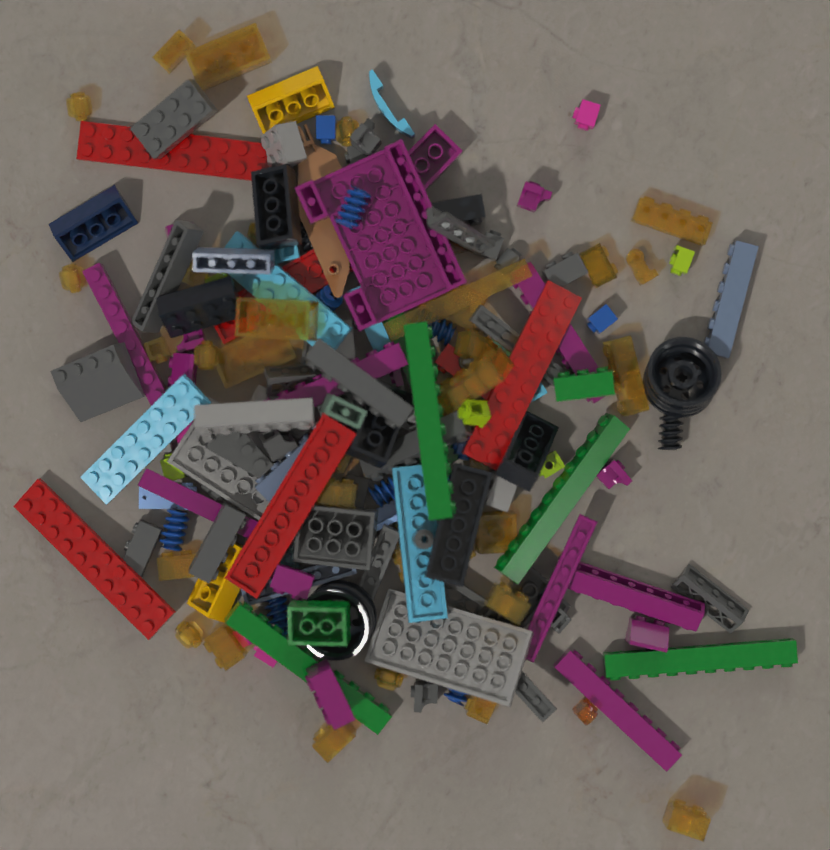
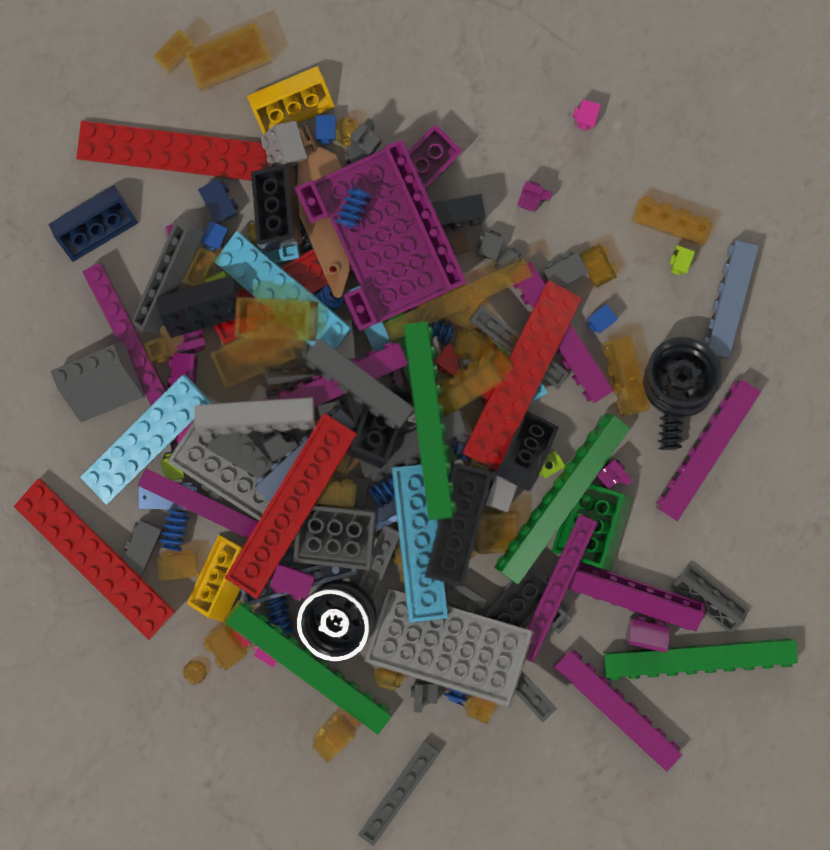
(72, 278): clear yellow head -> none
(79, 106): clear yellow head -> none
(174, 119): dark grey brick -> none
(189, 634): clear yellow head -> none
(200, 671): none -> clear yellow plate
(206, 355): clear yellow head -> none
(214, 236): none -> blue brick
(216, 543): dark grey brick -> none
(218, 201): none -> dark blue brick
(233, 260): sand blue brick -> none
(319, 623): green brick -> none
(329, 695): magenta brick -> none
(343, 411): sand green brick -> none
(399, 793): none -> dark grey plate
(402, 125): medium azure slope -> none
(416, 539): dark grey brick -> none
(458, 231): dark grey fence -> none
(474, 412): lime brick -> none
(507, 603): clear yellow brick -> none
(584, 384): green brick -> none
(585, 711): clear orange leg -> none
(610, 512): none -> green slope
(639, 268): clear yellow leg -> none
(686, 819): clear yellow brick -> none
(708, 449): none -> magenta brick

